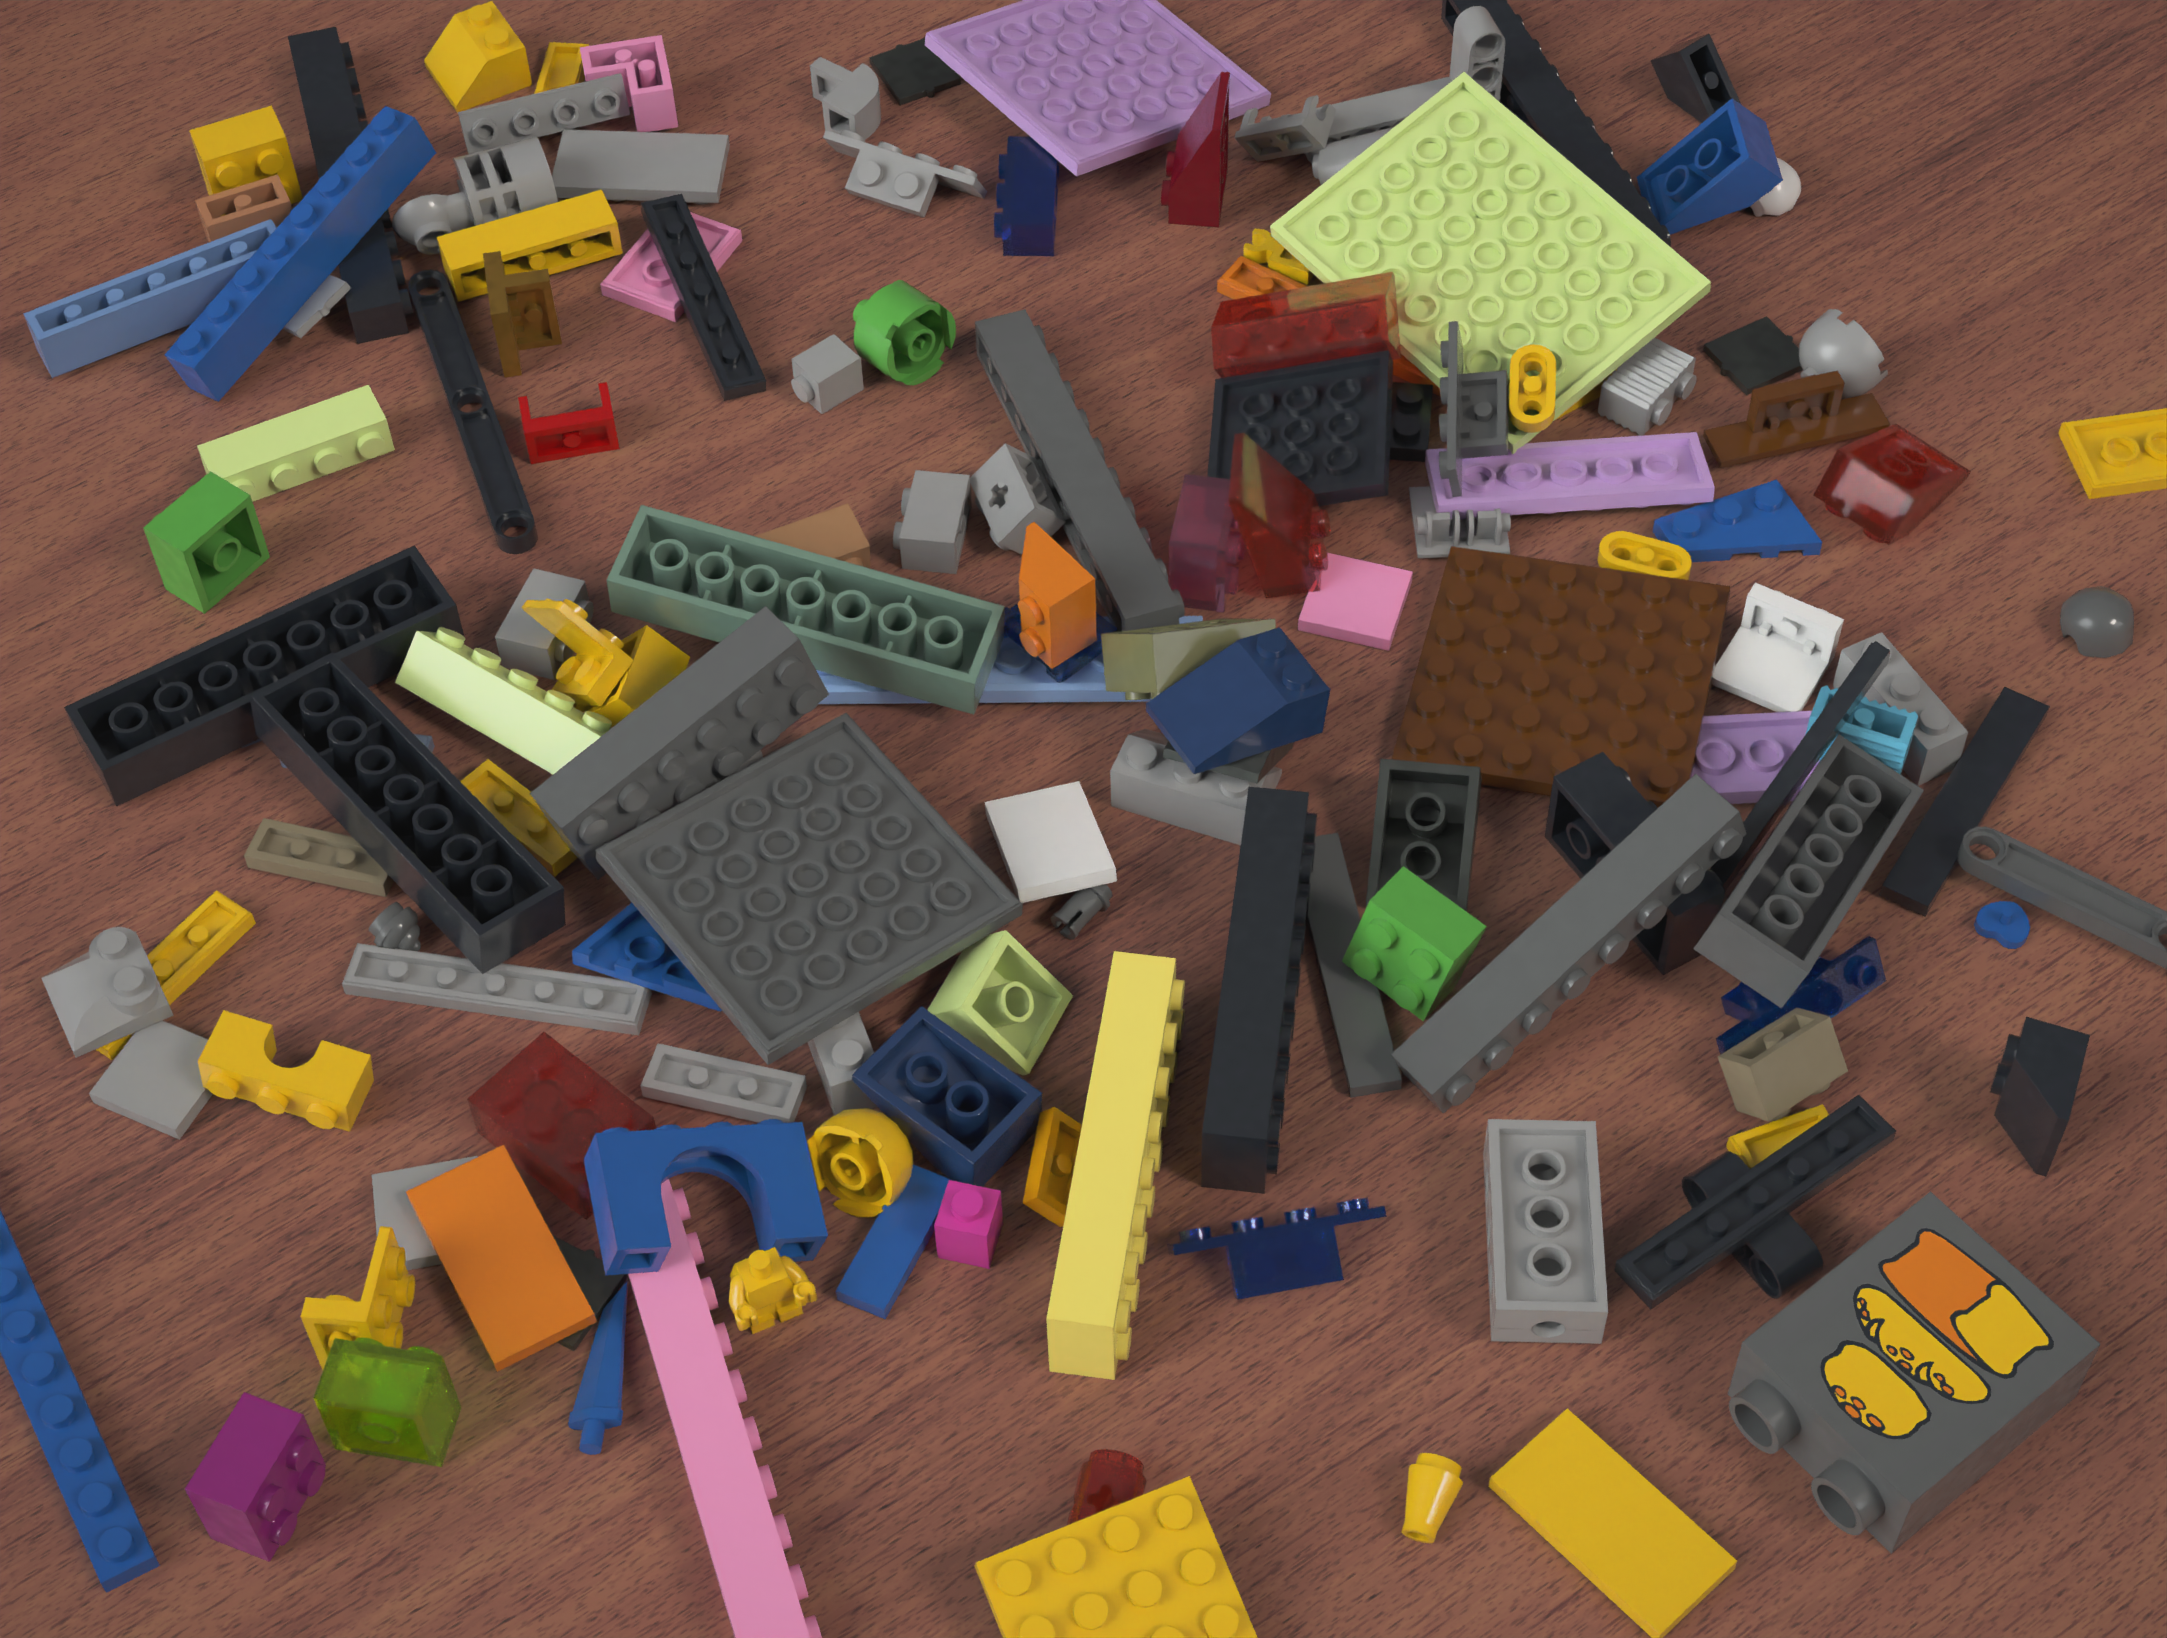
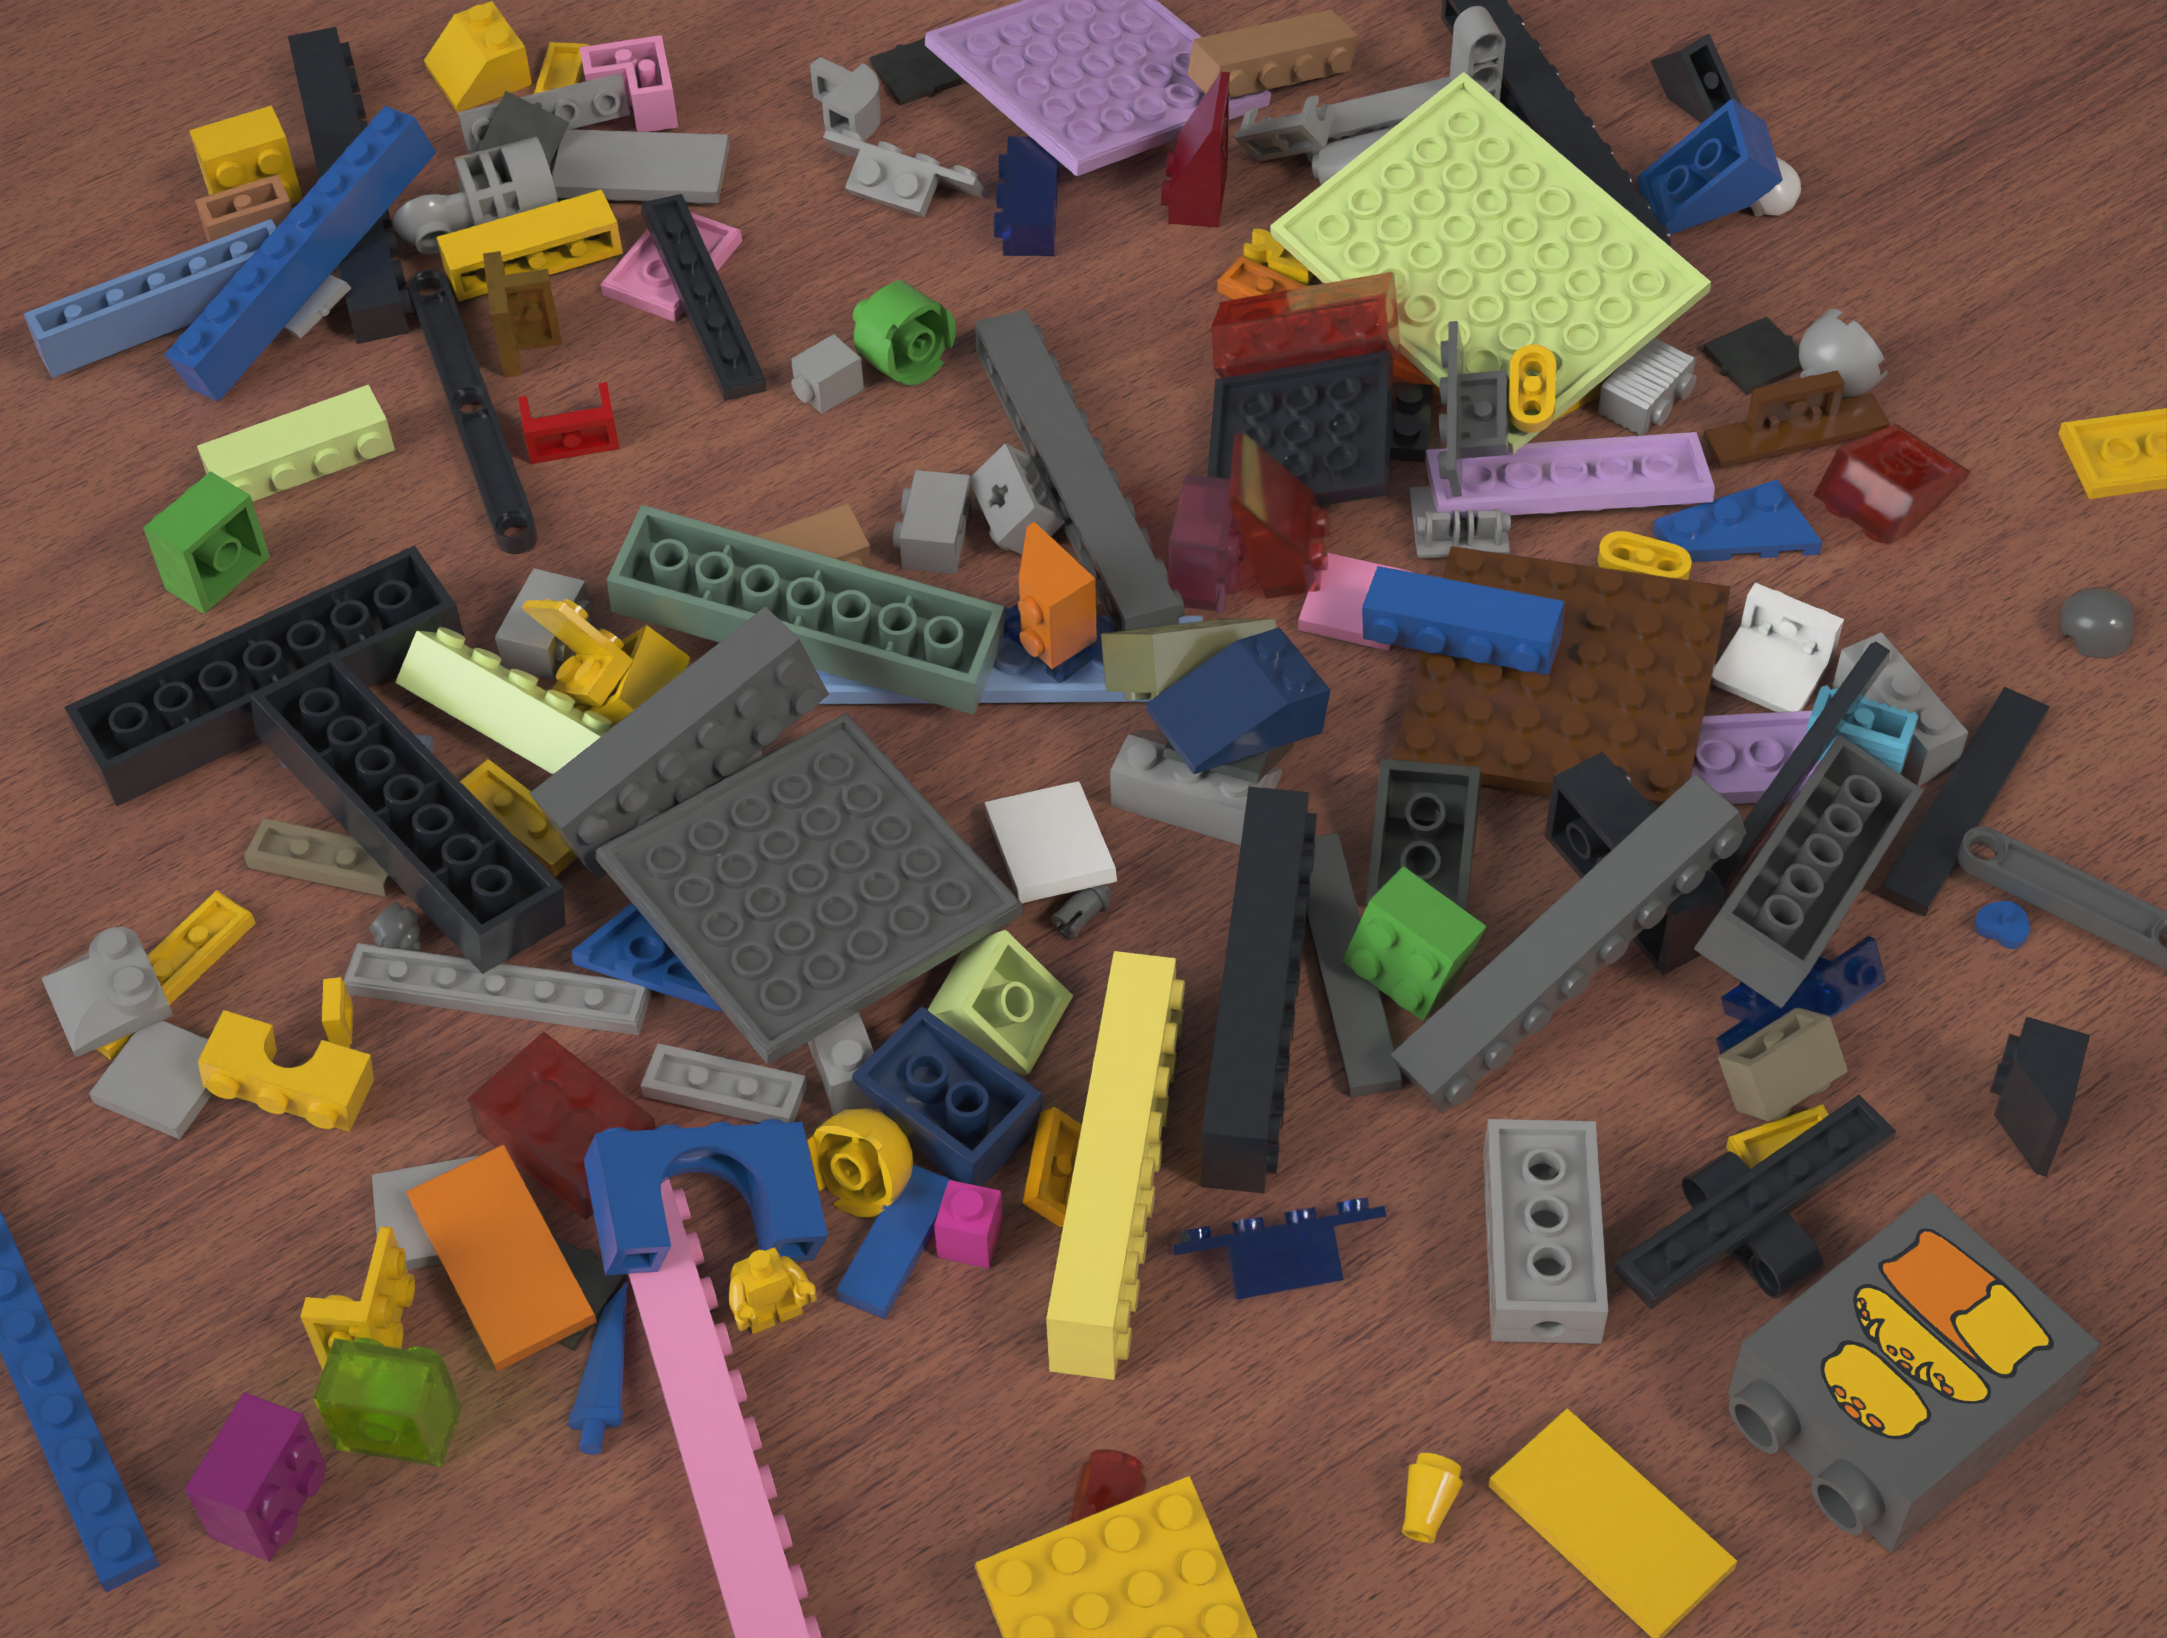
(337, 1012): none -> yellow tile
(522, 120): none -> pearl dark grey piece
(1274, 53): none -> medium nougat brick
(1463, 620): none -> blue brick

